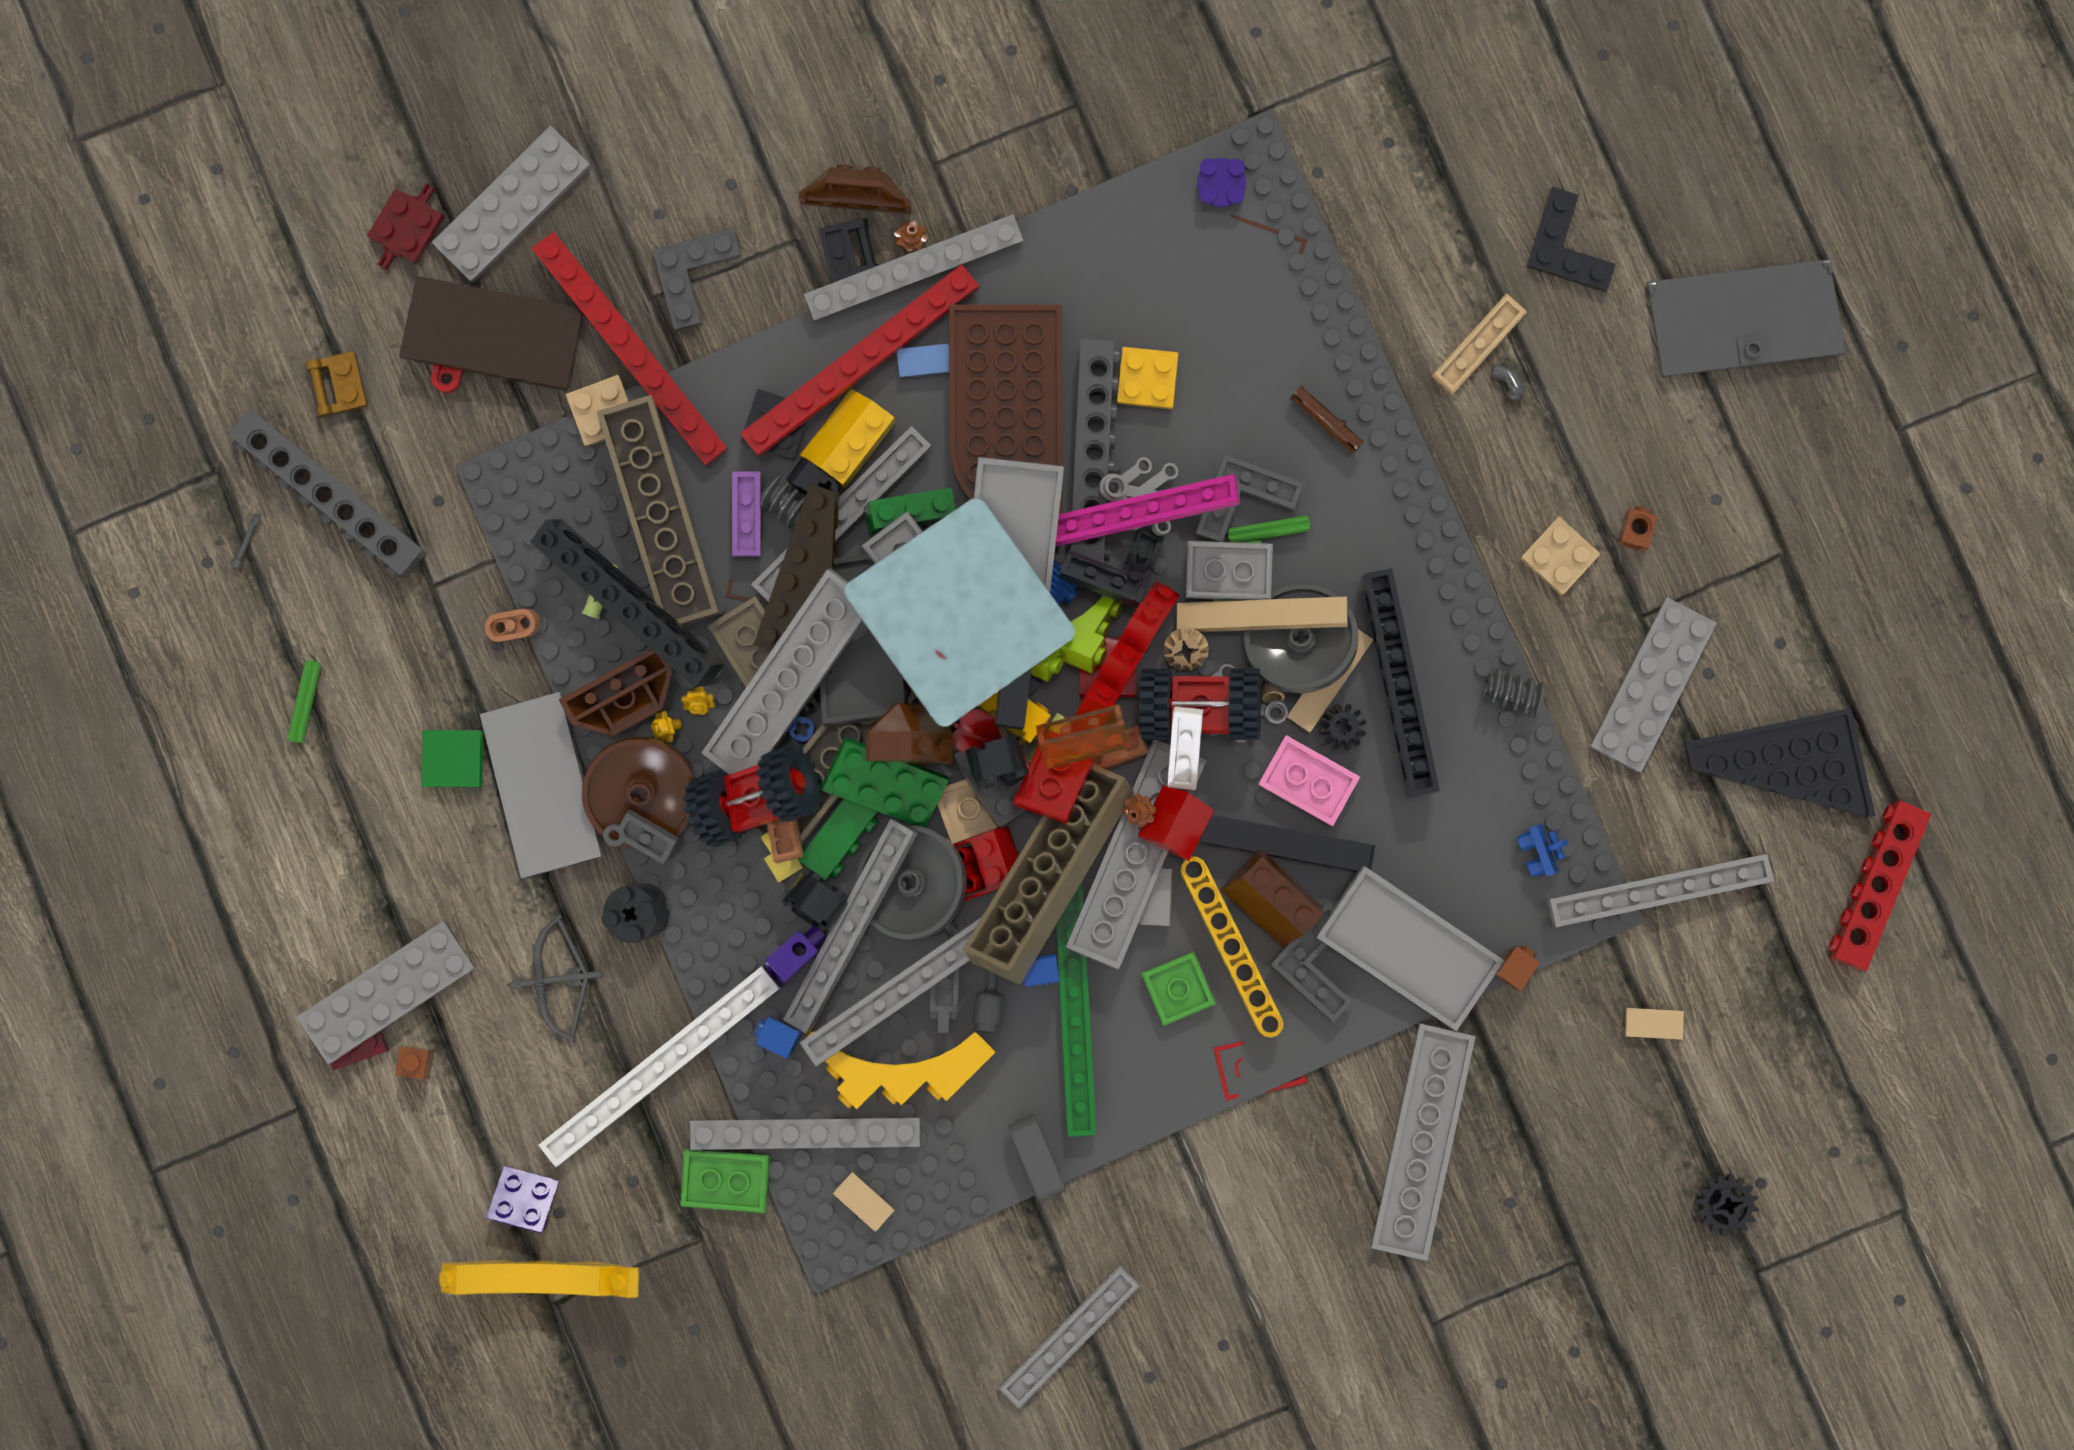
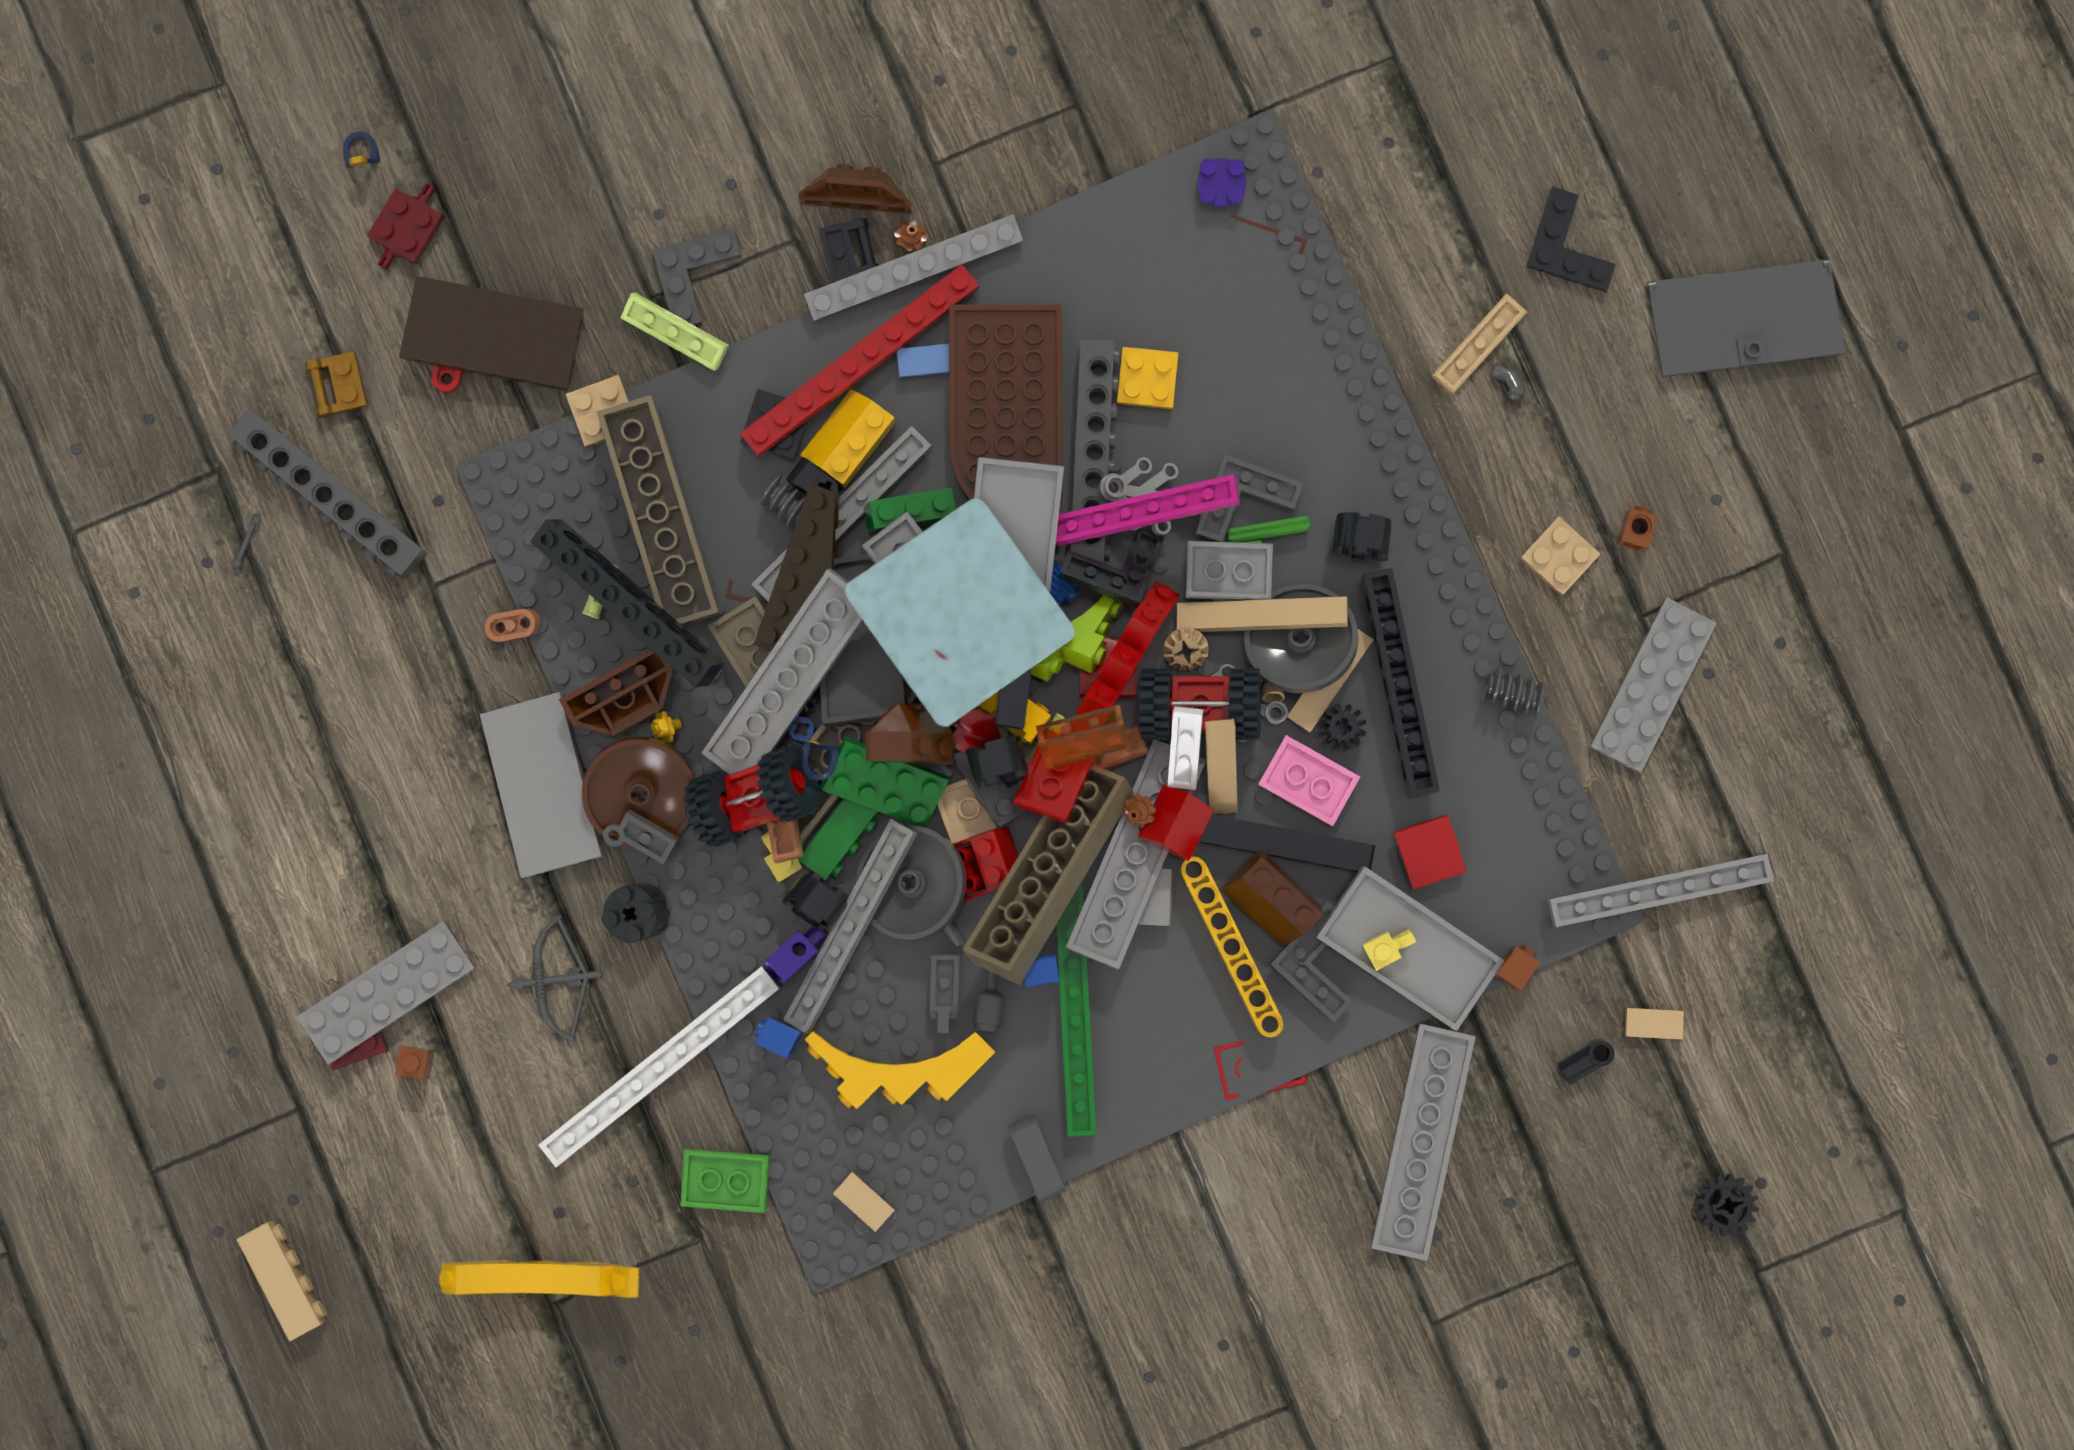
(282, 1280): none -> tan brick
(304, 701): bright green axle -> none
(360, 160): none -> dark blue piece
(452, 758): green slope -> none
(511, 204): light grey plate -> none
(522, 1199): hinge -> none
(629, 348): red plate -> none
(674, 331): none -> yellowish green tile
(698, 701): yellow plant -> none
(746, 514): medium lavender plate -> none
(804, 1133): light grey plate -> none
(833, 757): none -> dark blue piece
(888, 998): light grey plate -> none
(1069, 1336): light grey tile -> none
(1178, 988): bright green tile -> none
(1221, 766): none -> tan tile
(1336, 428): reddish brown pin -> none
(1361, 537): none -> black brick
(1384, 949): none -> light yellow plate
(1429, 851): none -> red slope
(1537, 838): blue hips -> none
(1583, 1062): none -> black piece
(1798, 758): black wing -> none
(1913, 824): red brick -> none

